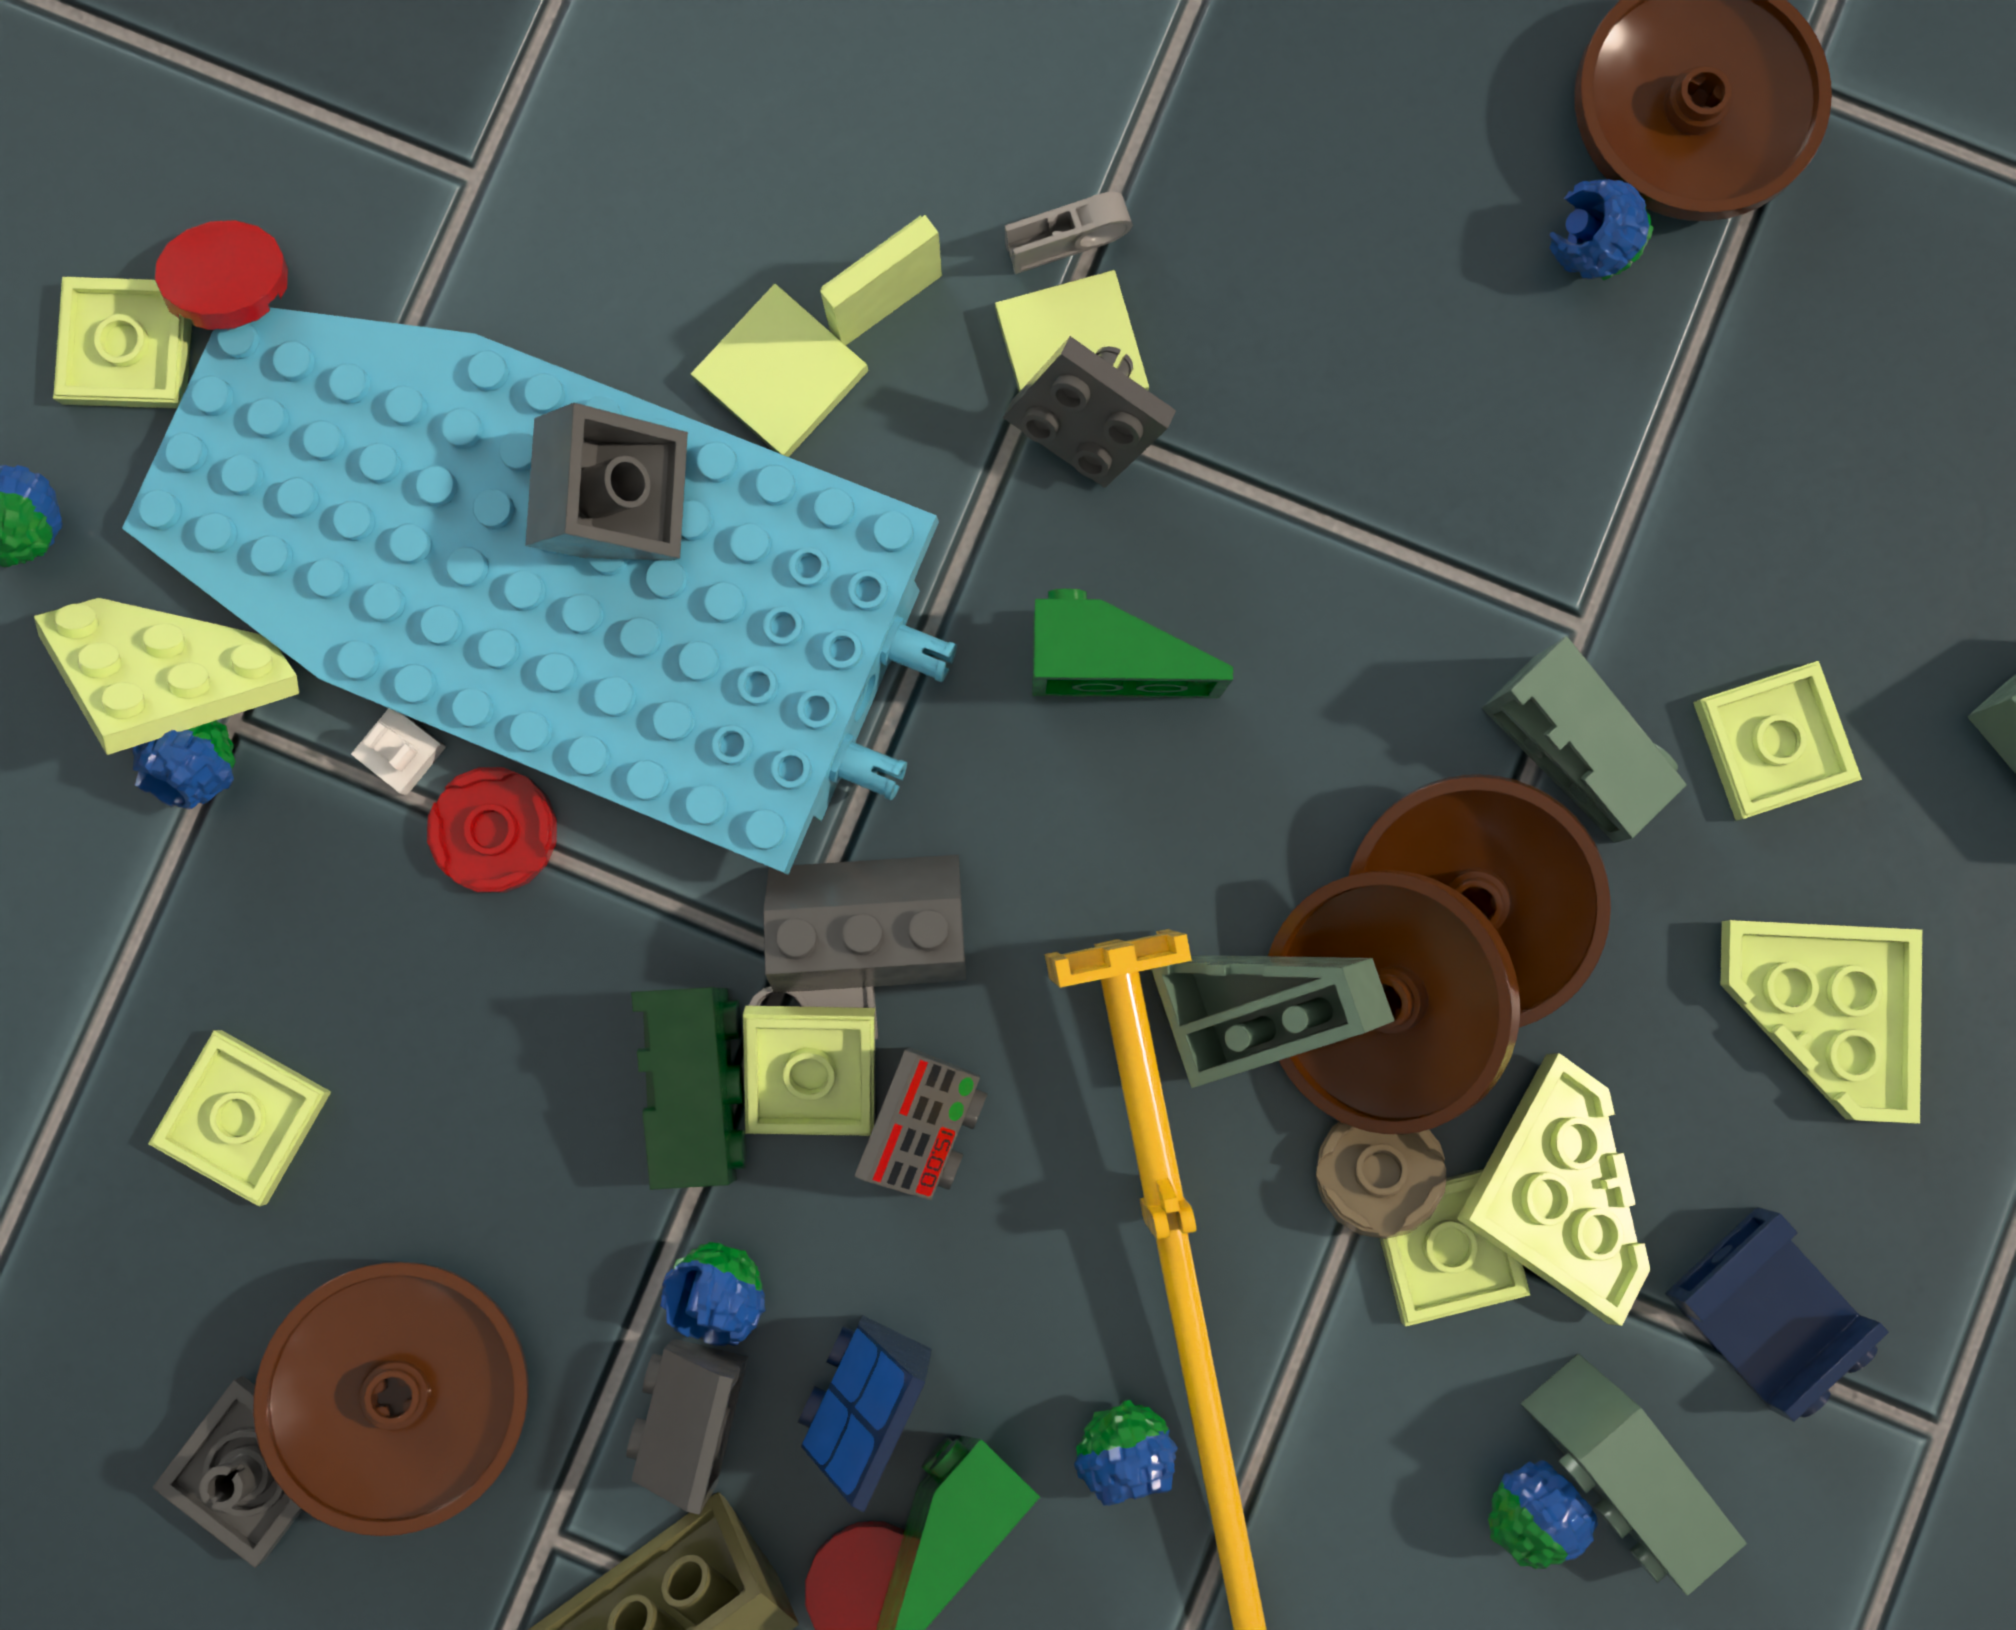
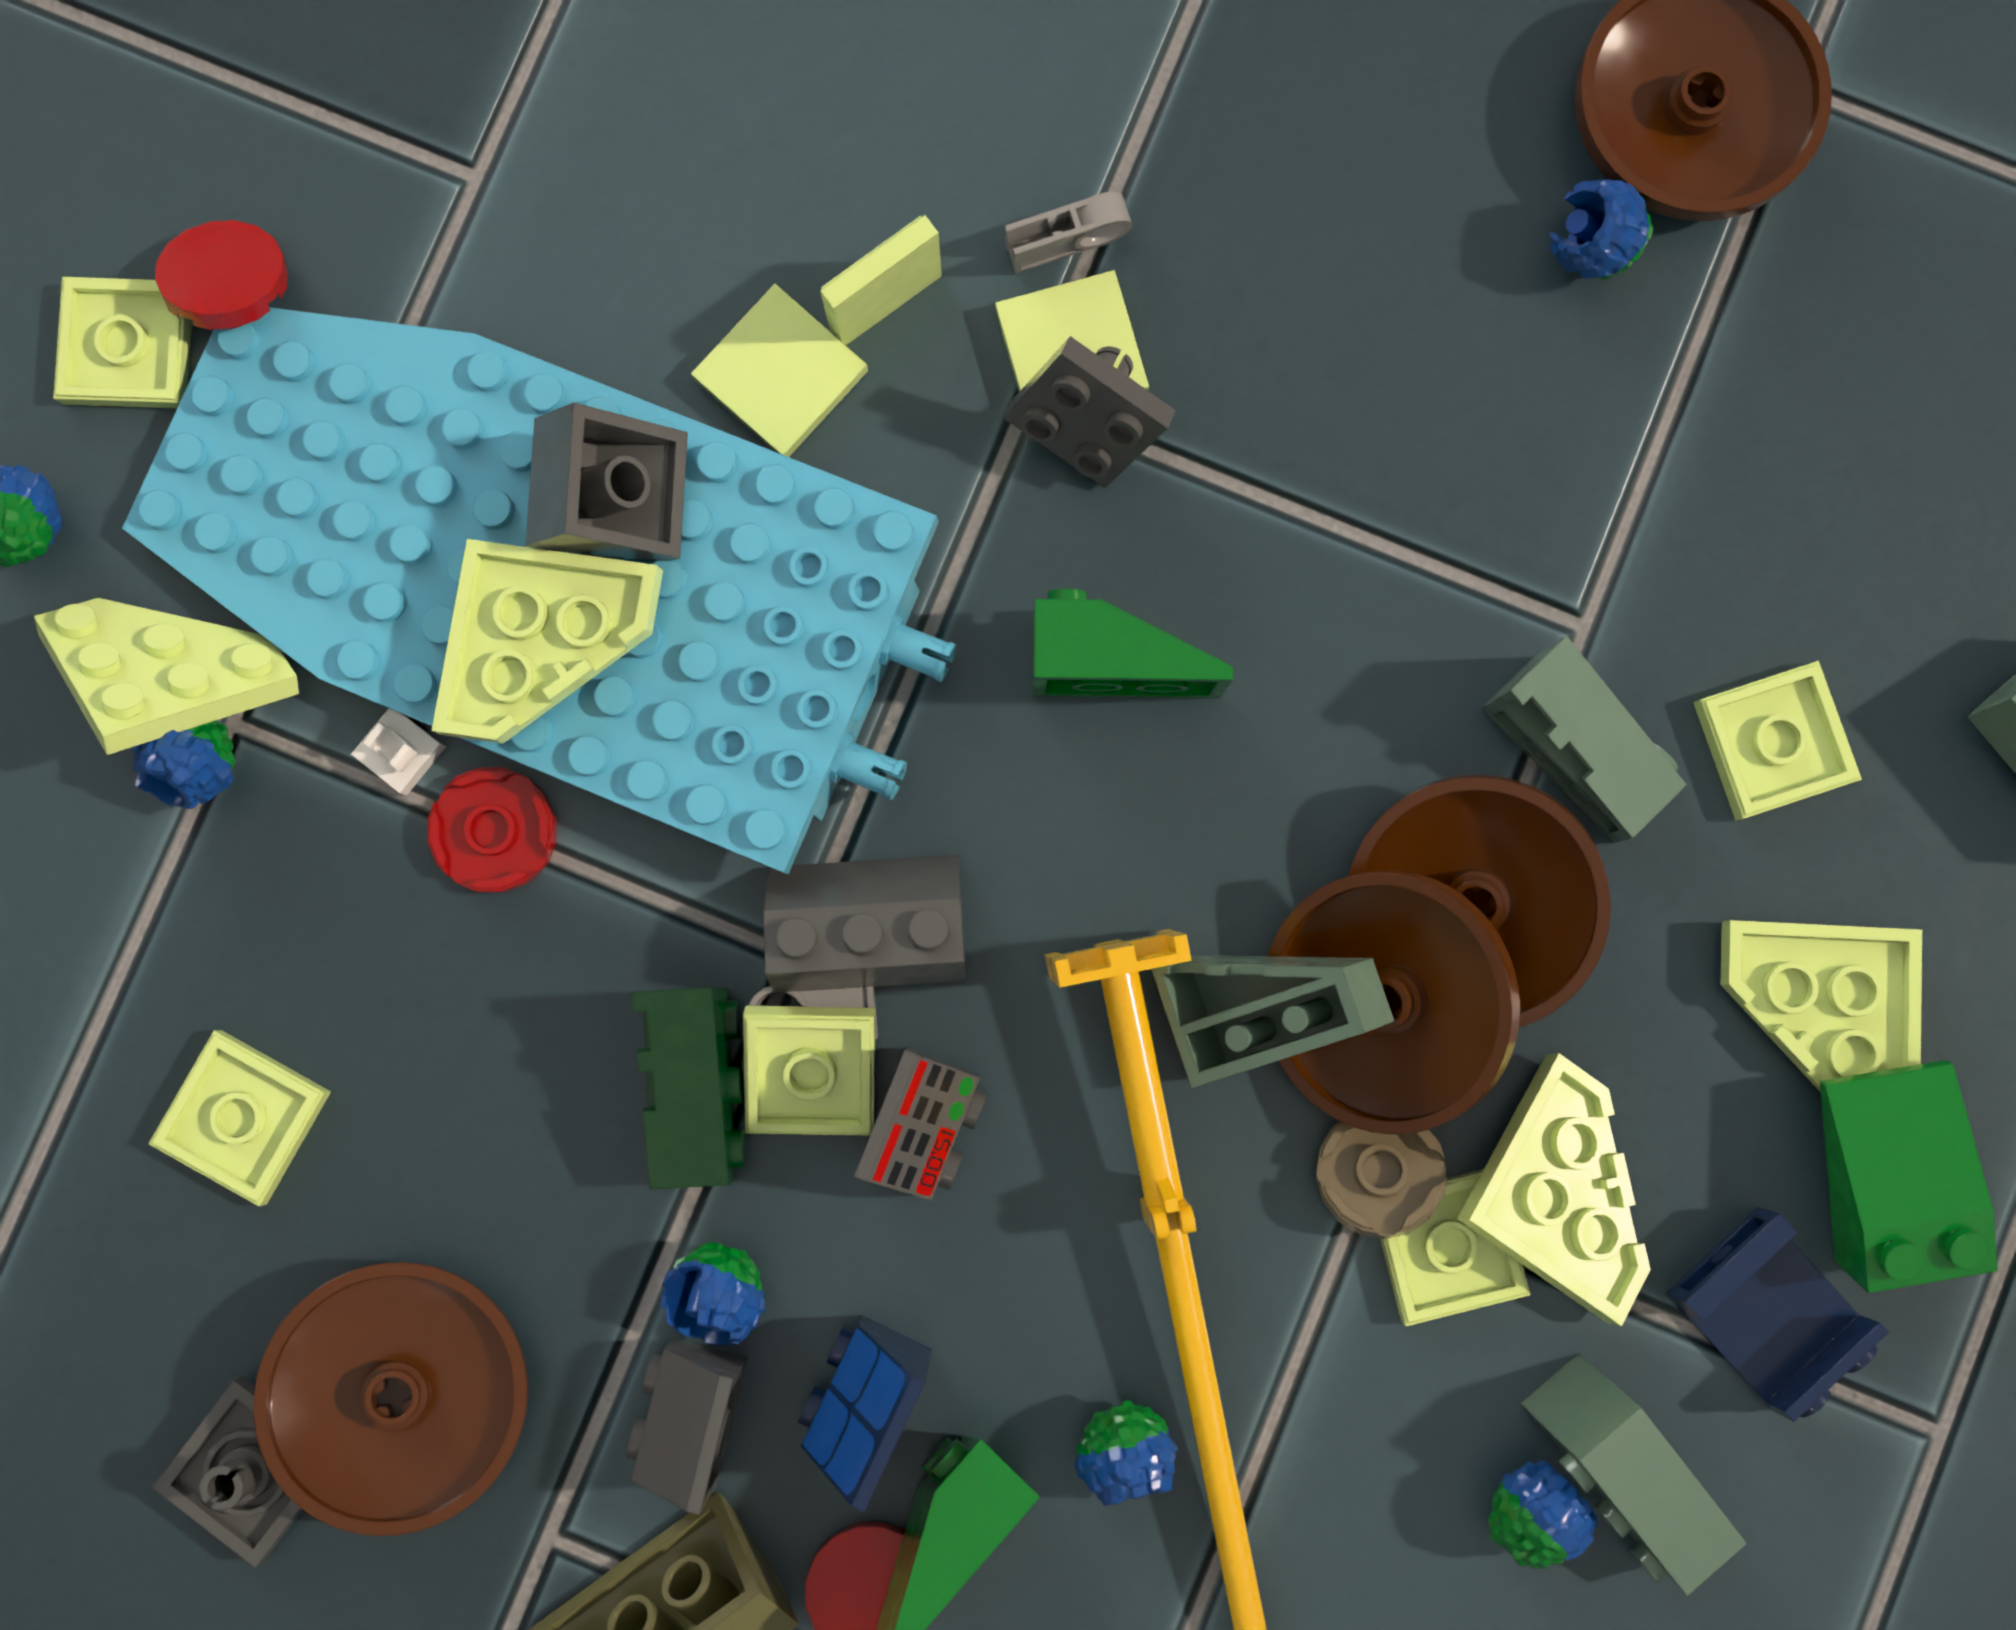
(534, 632): none -> yellowish green plate
(1905, 1179): none -> green slope

